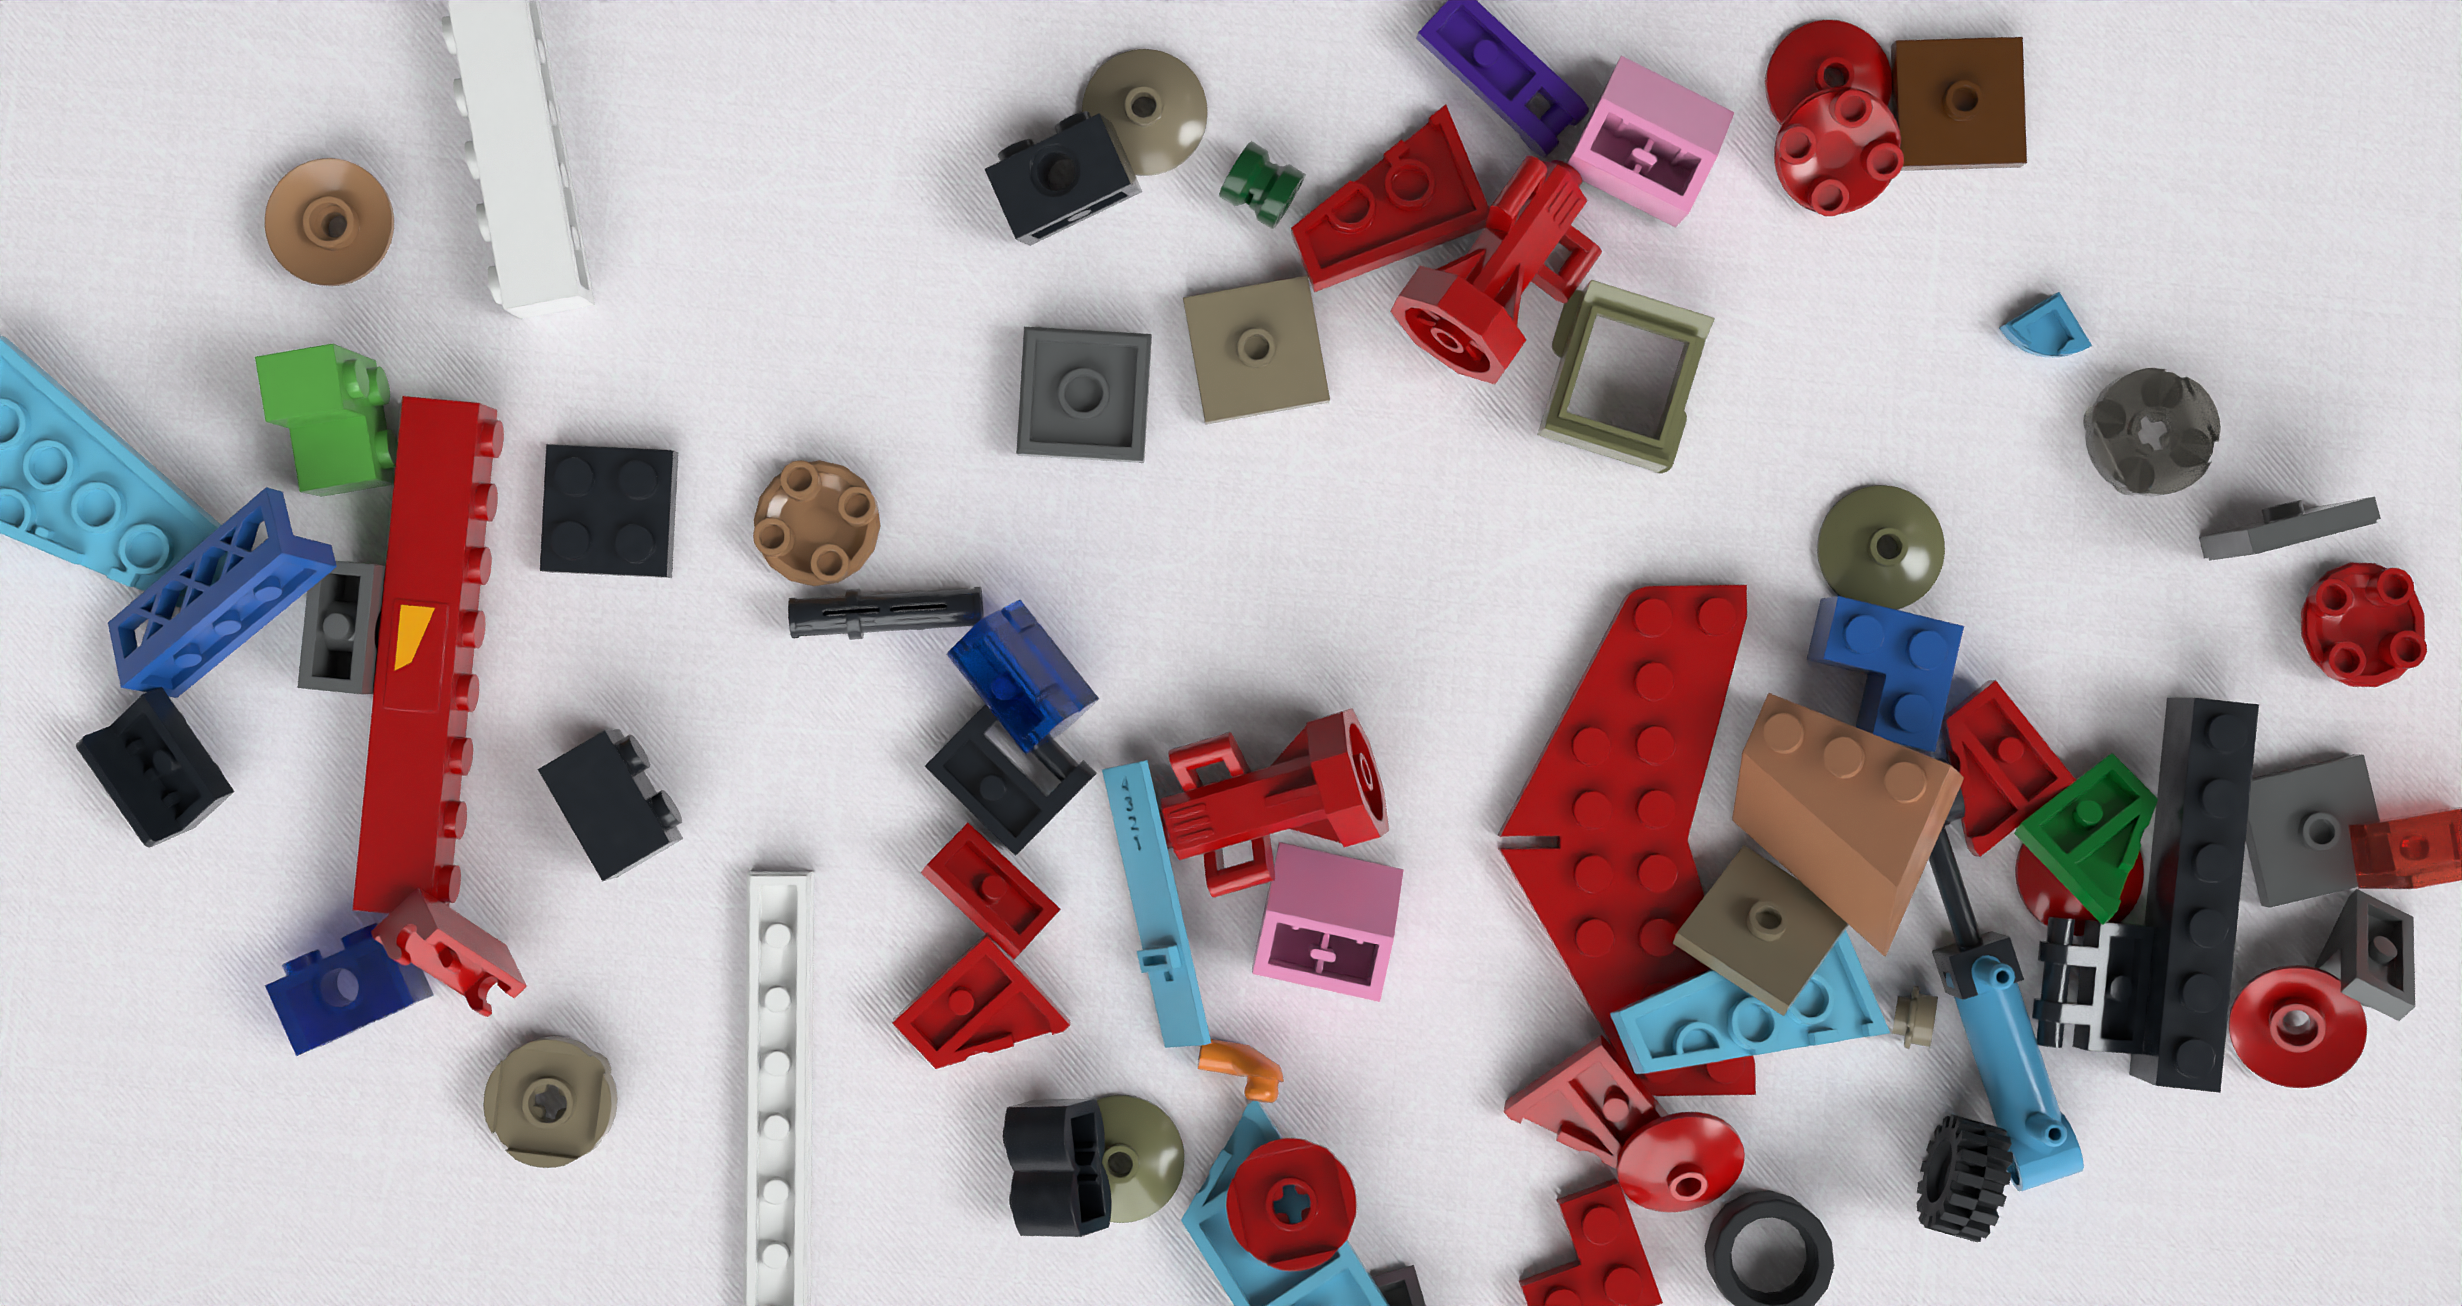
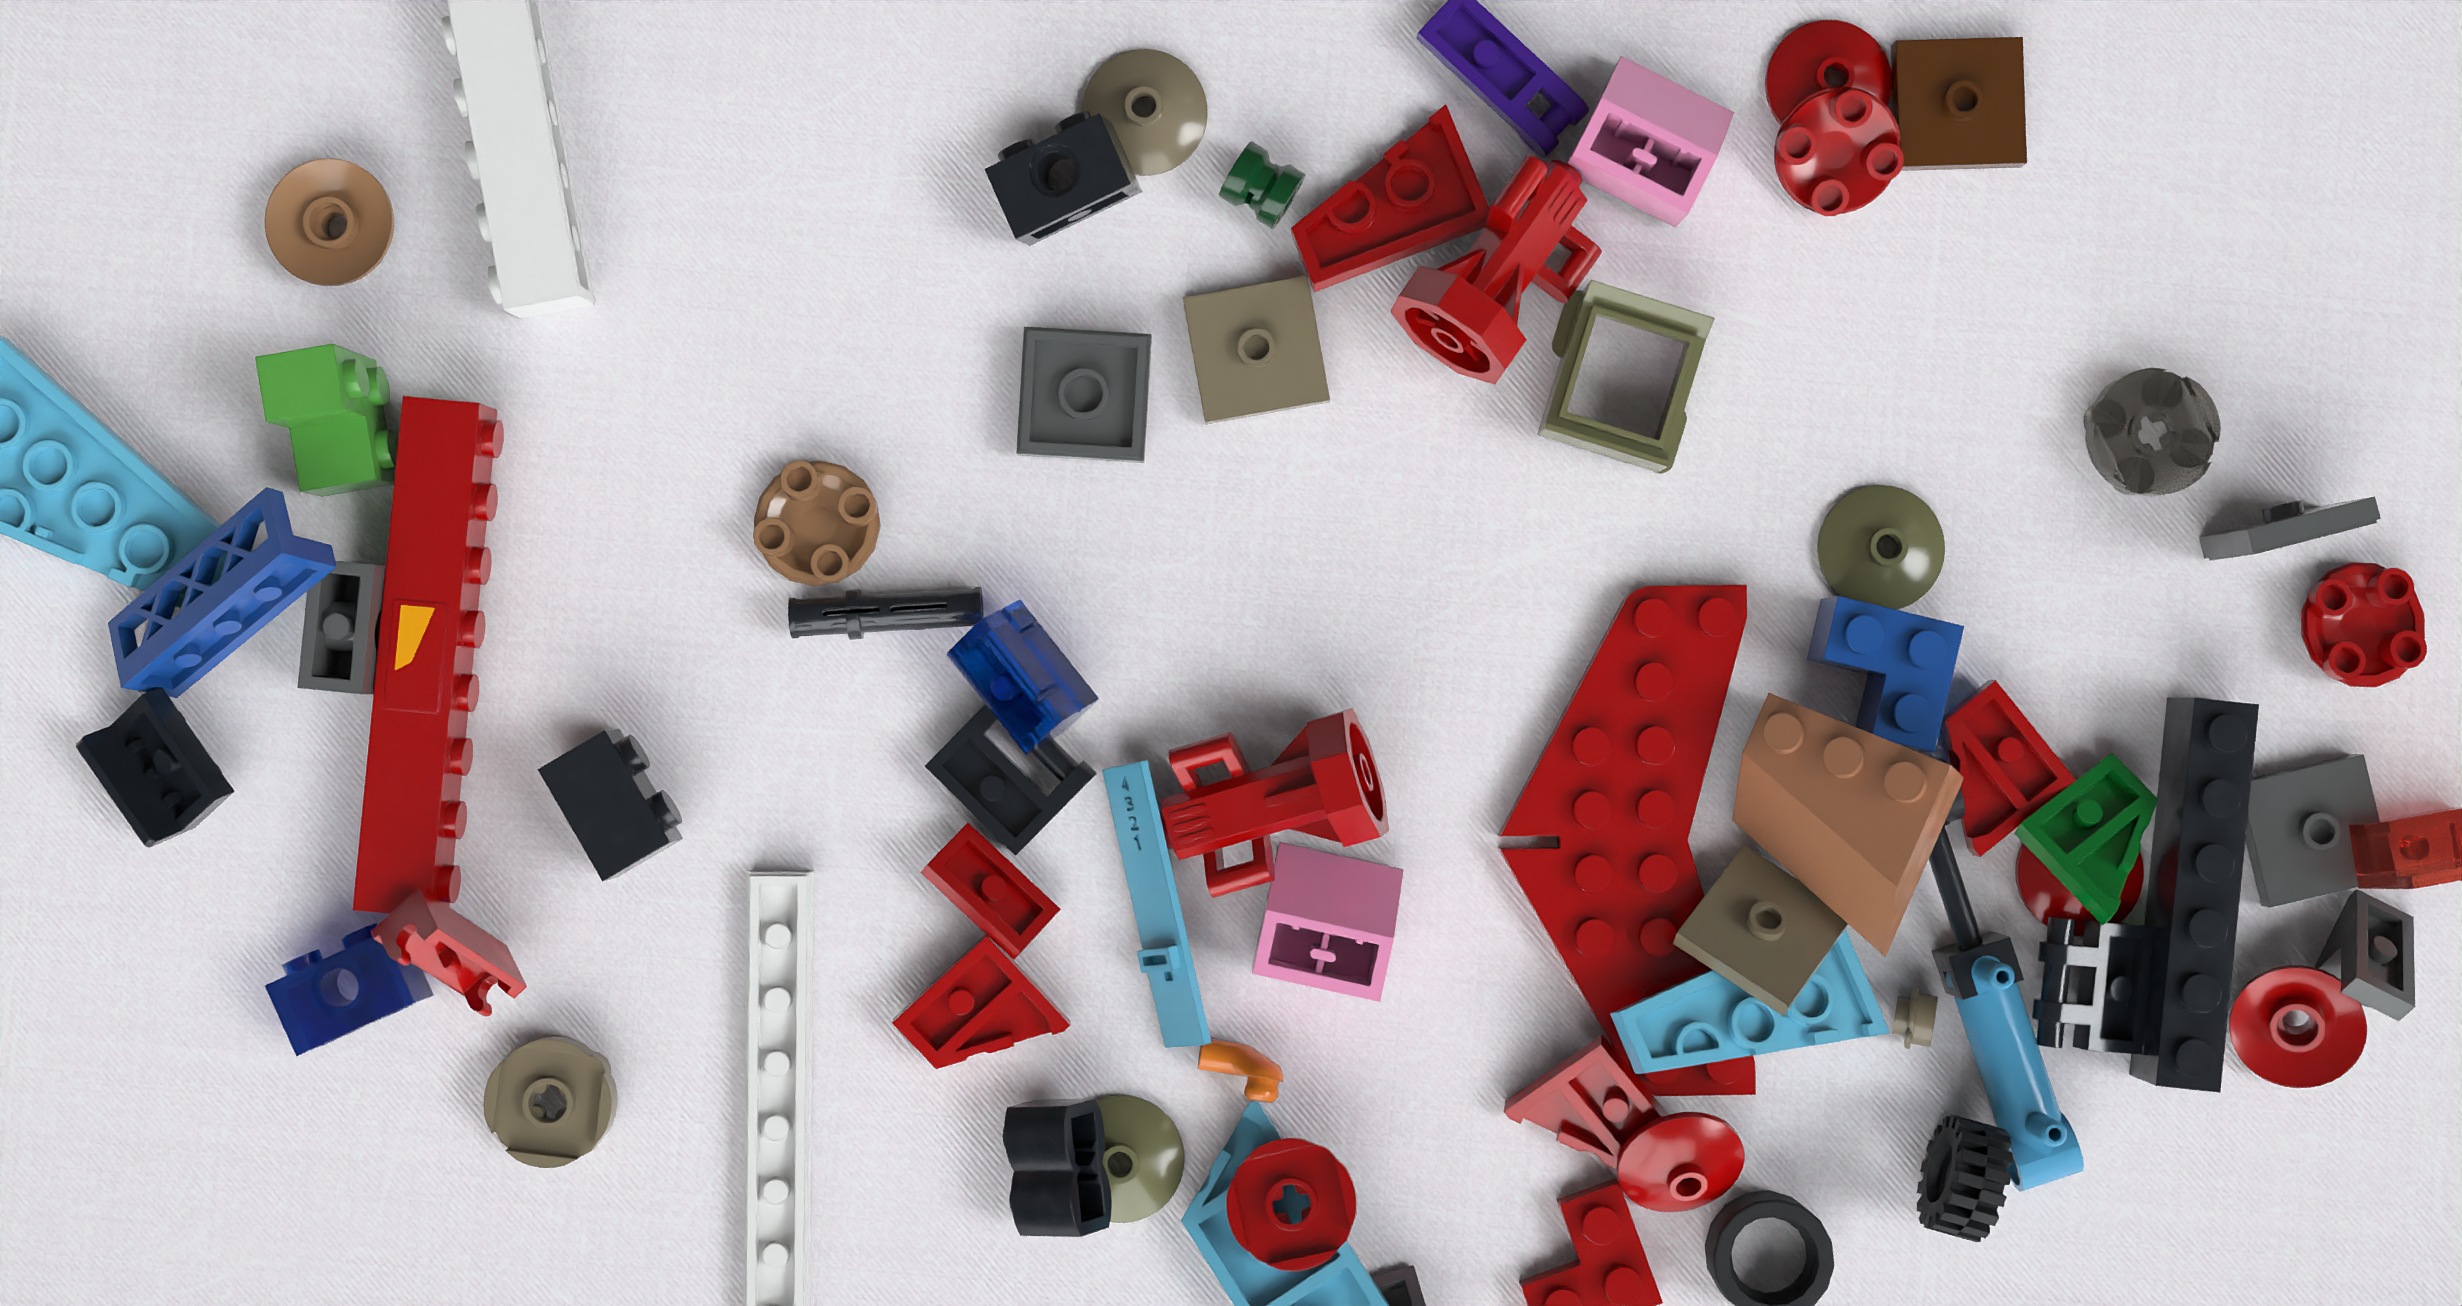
(609, 511): black plate -> none
(2047, 330): dark azure tile -> none

